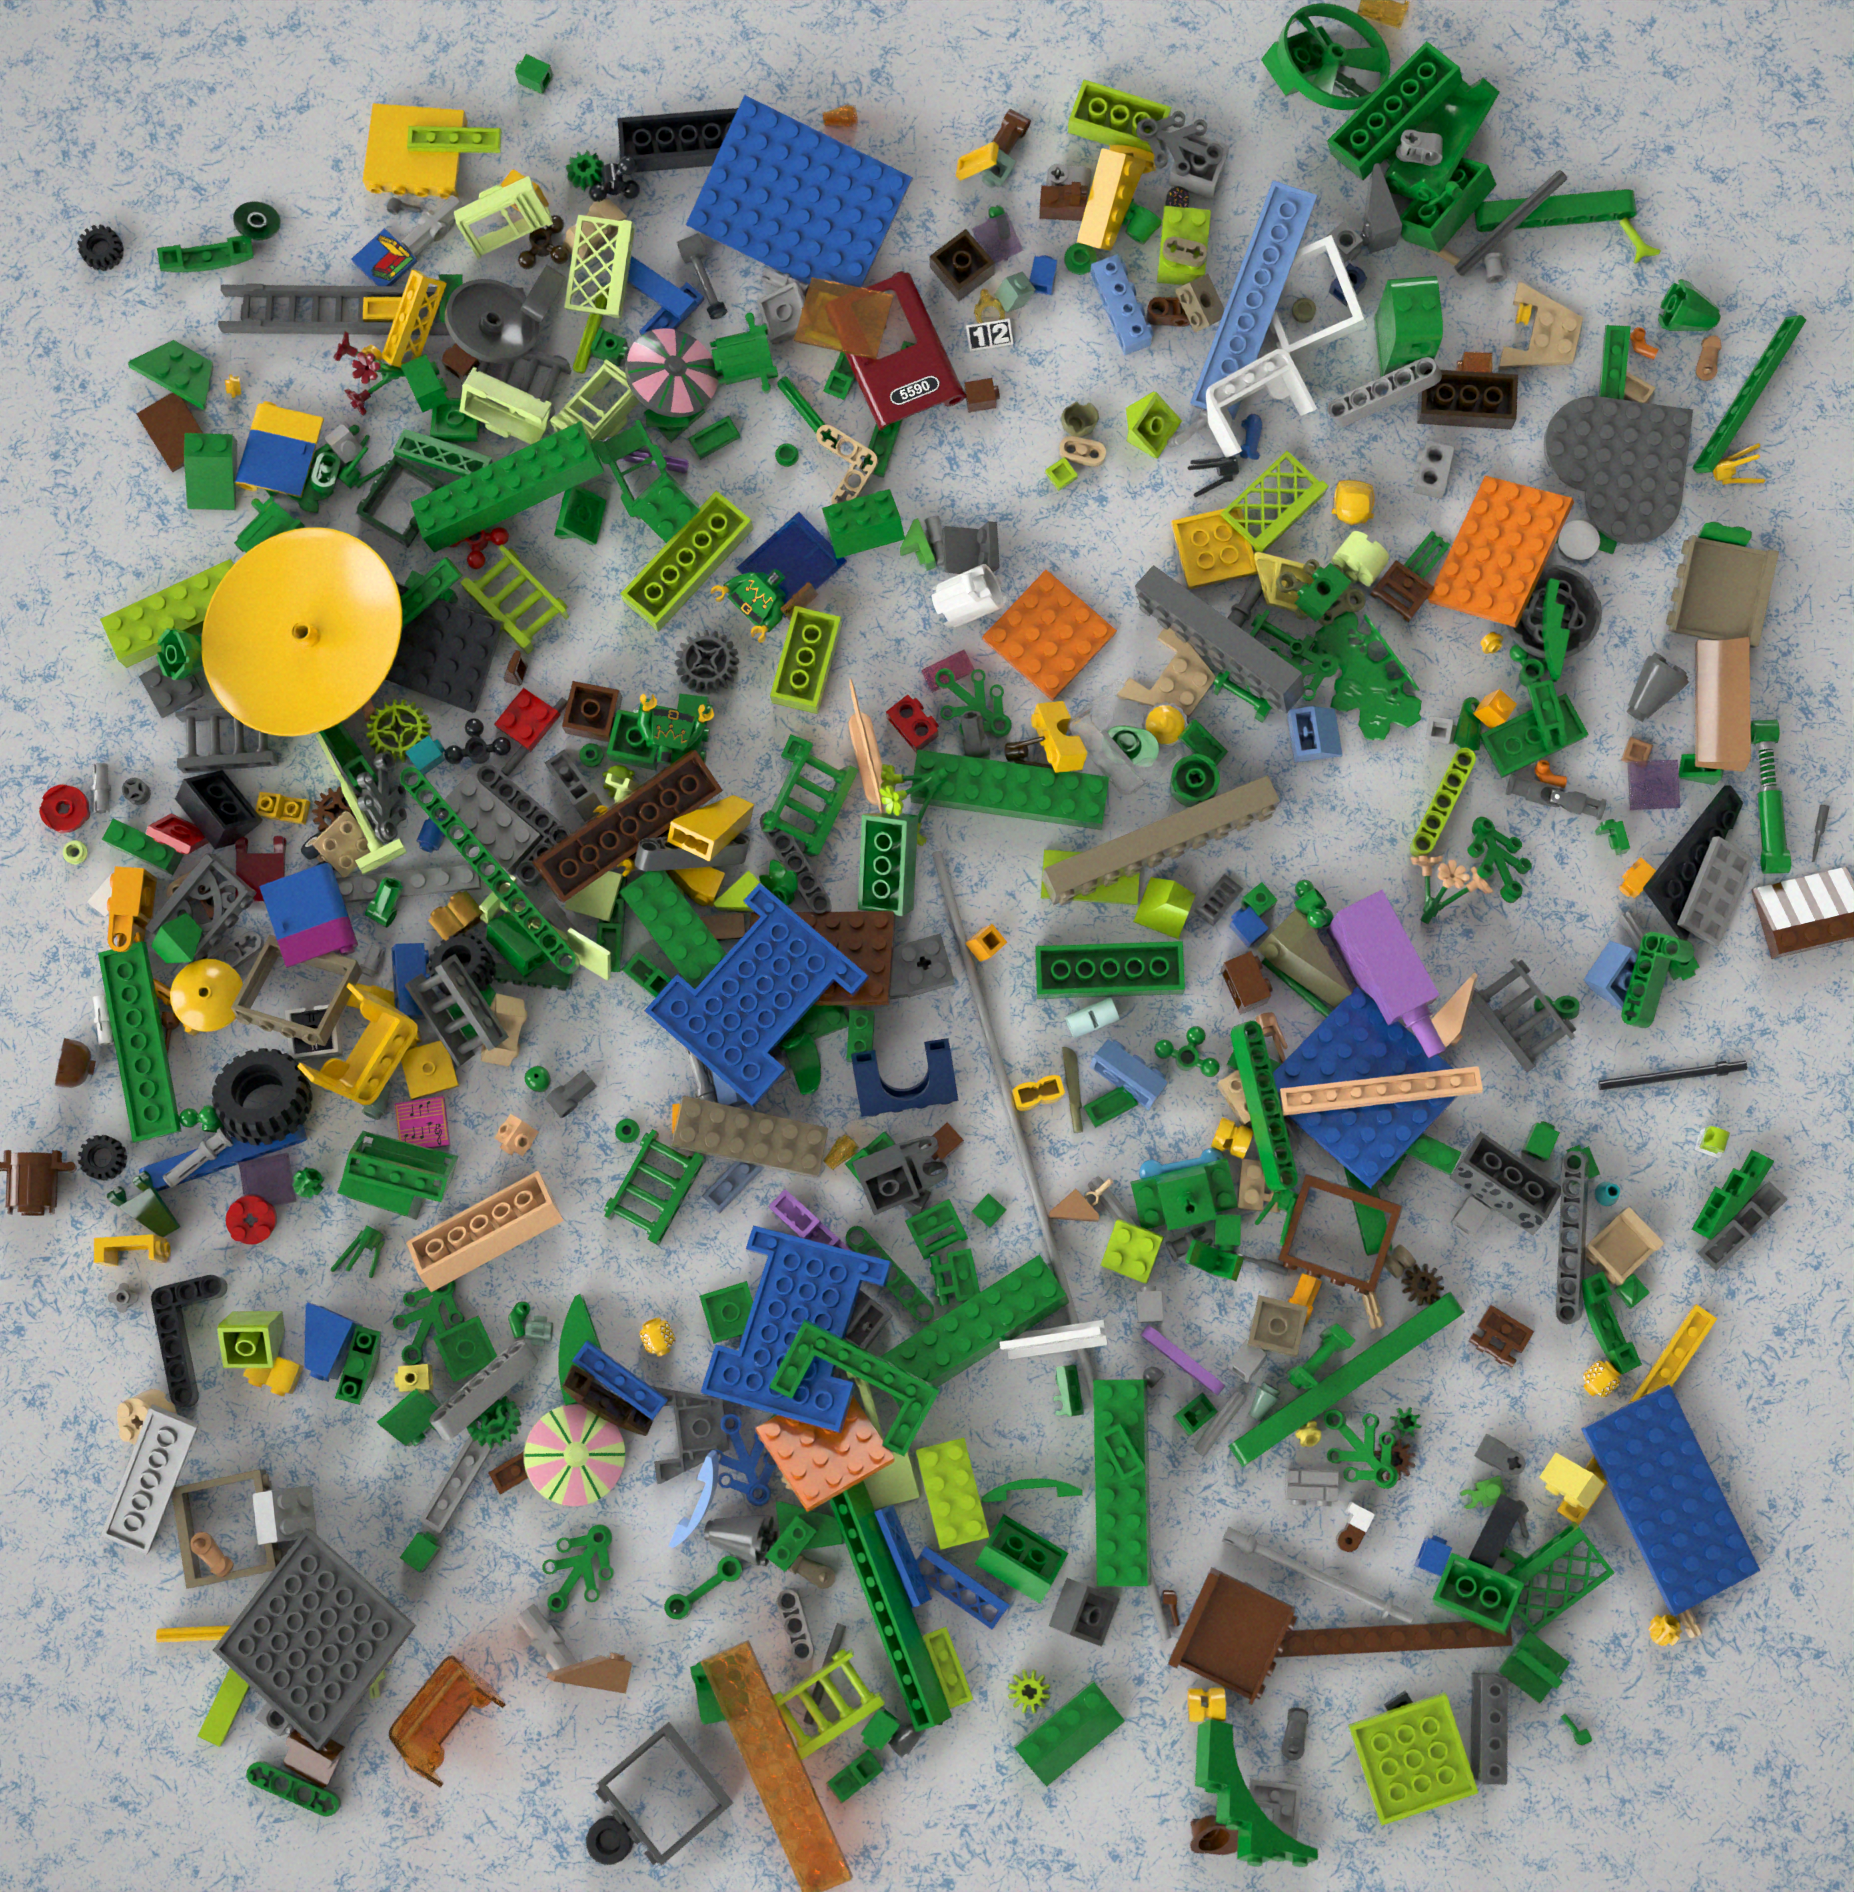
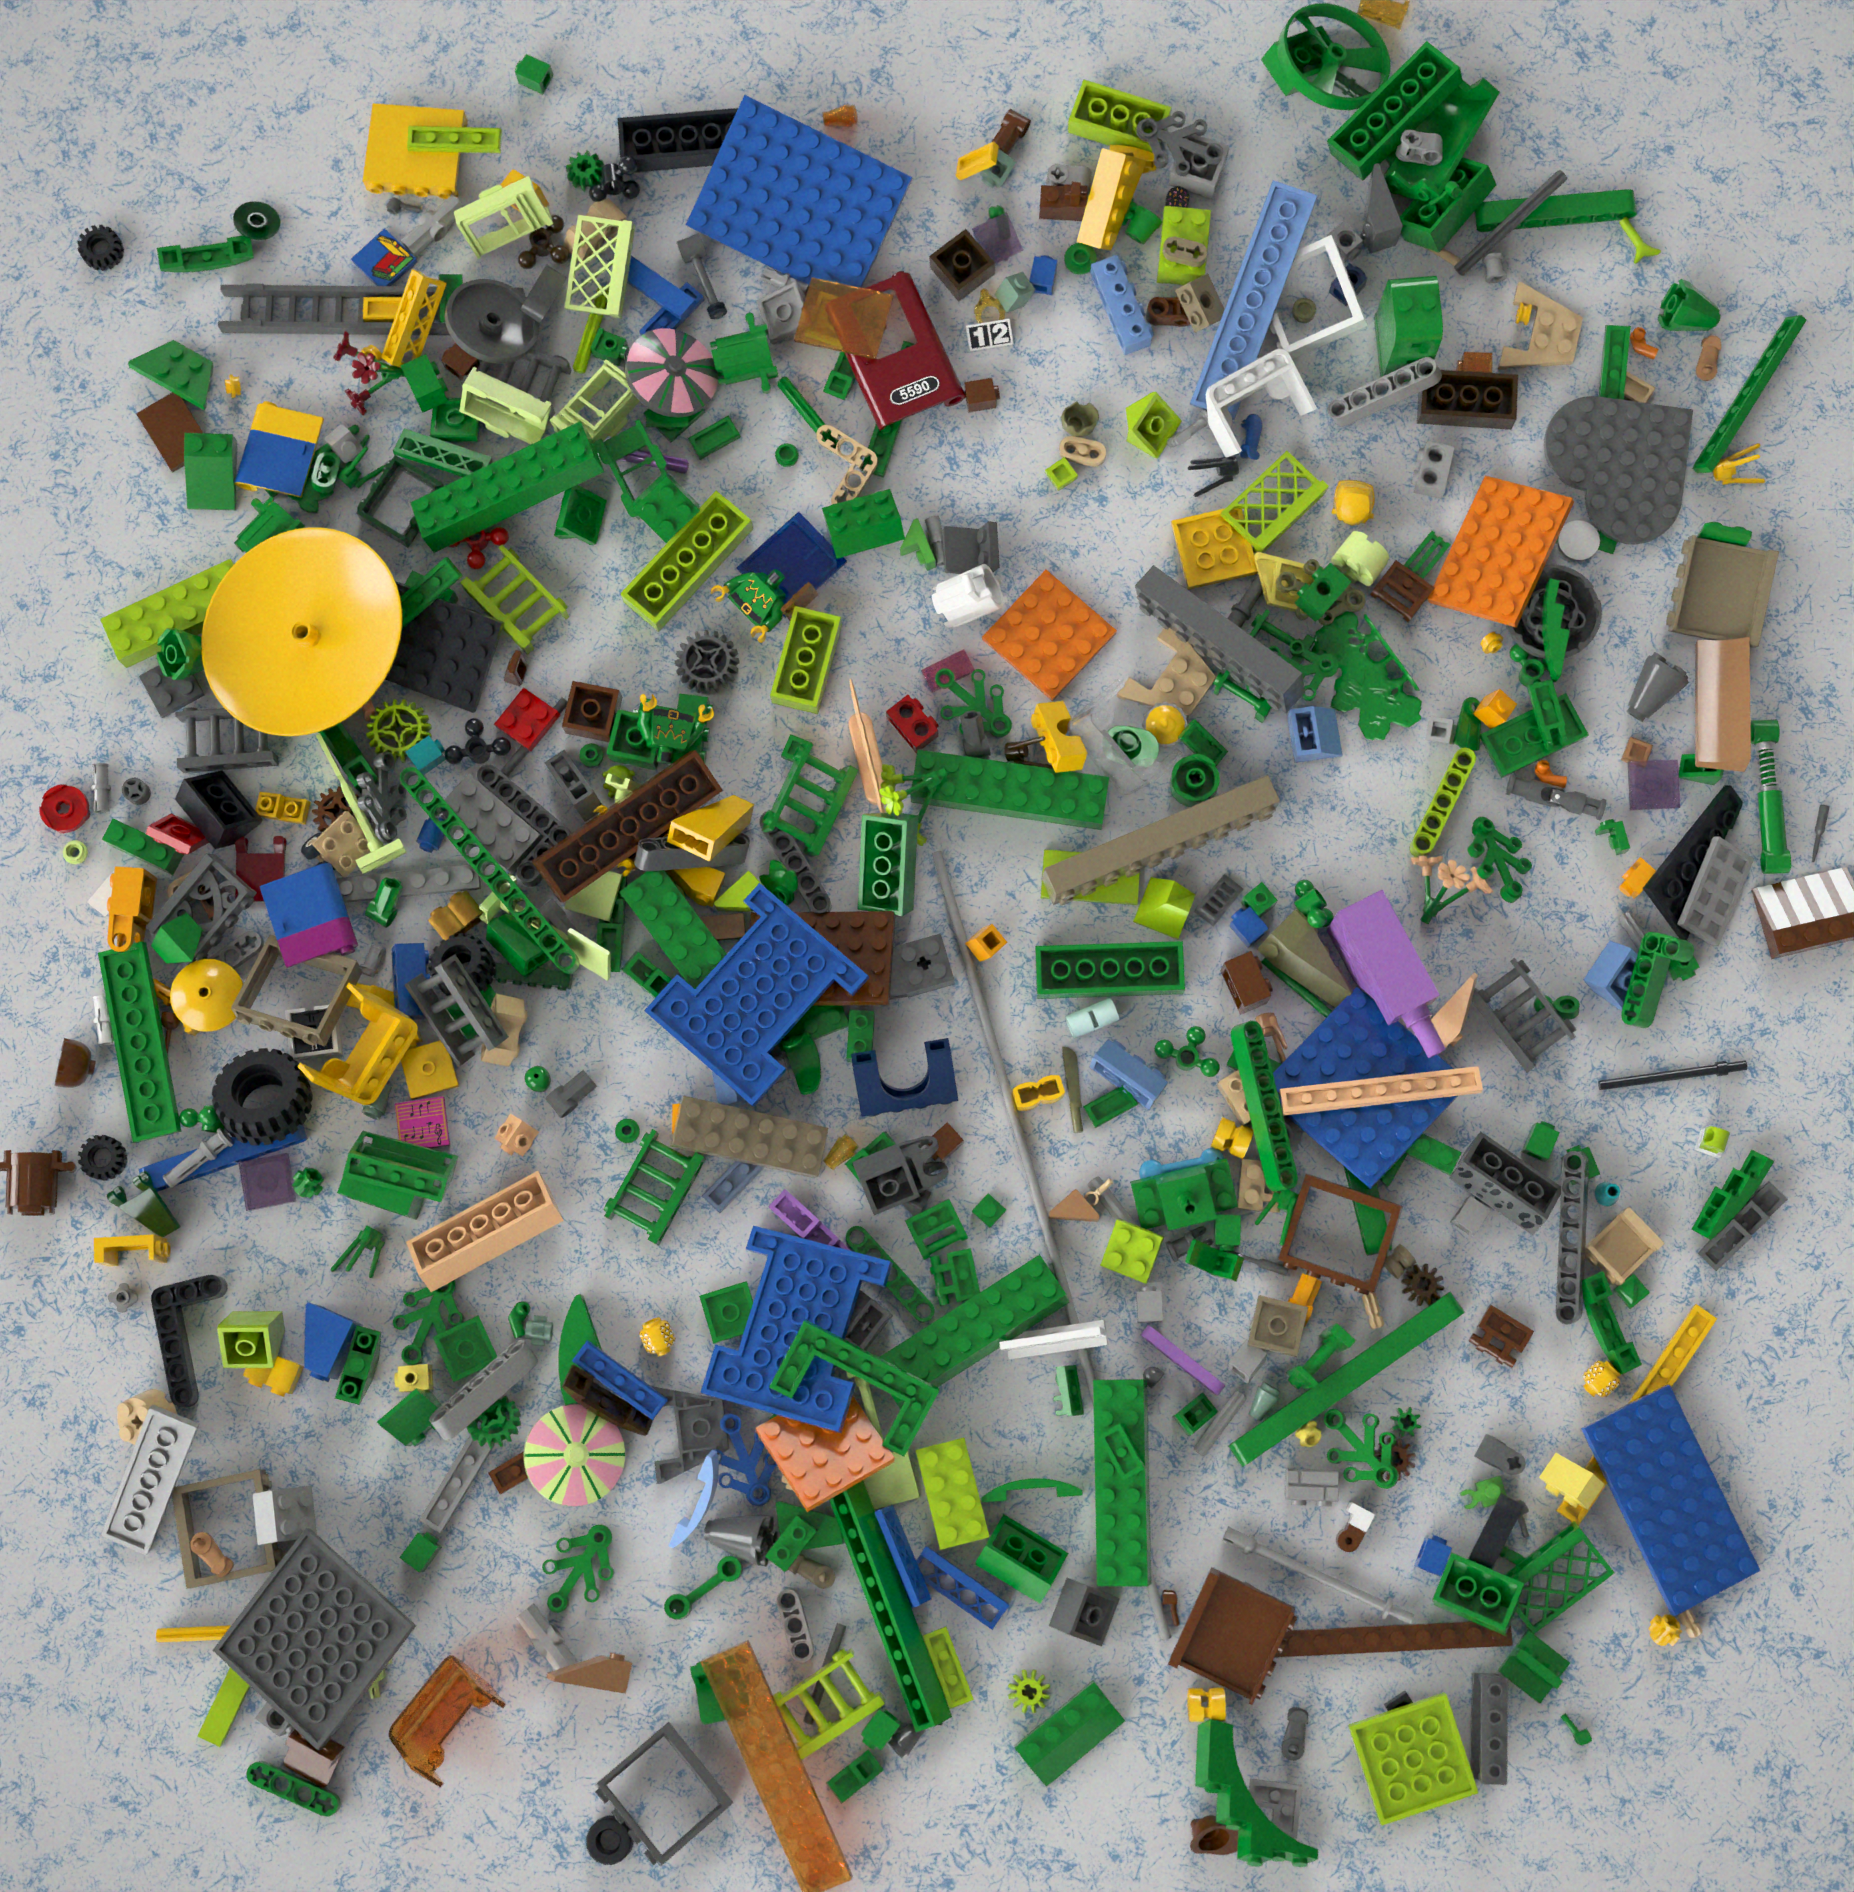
(260, 1209): red plate -> none
(705, 1089): light grey pin -> none

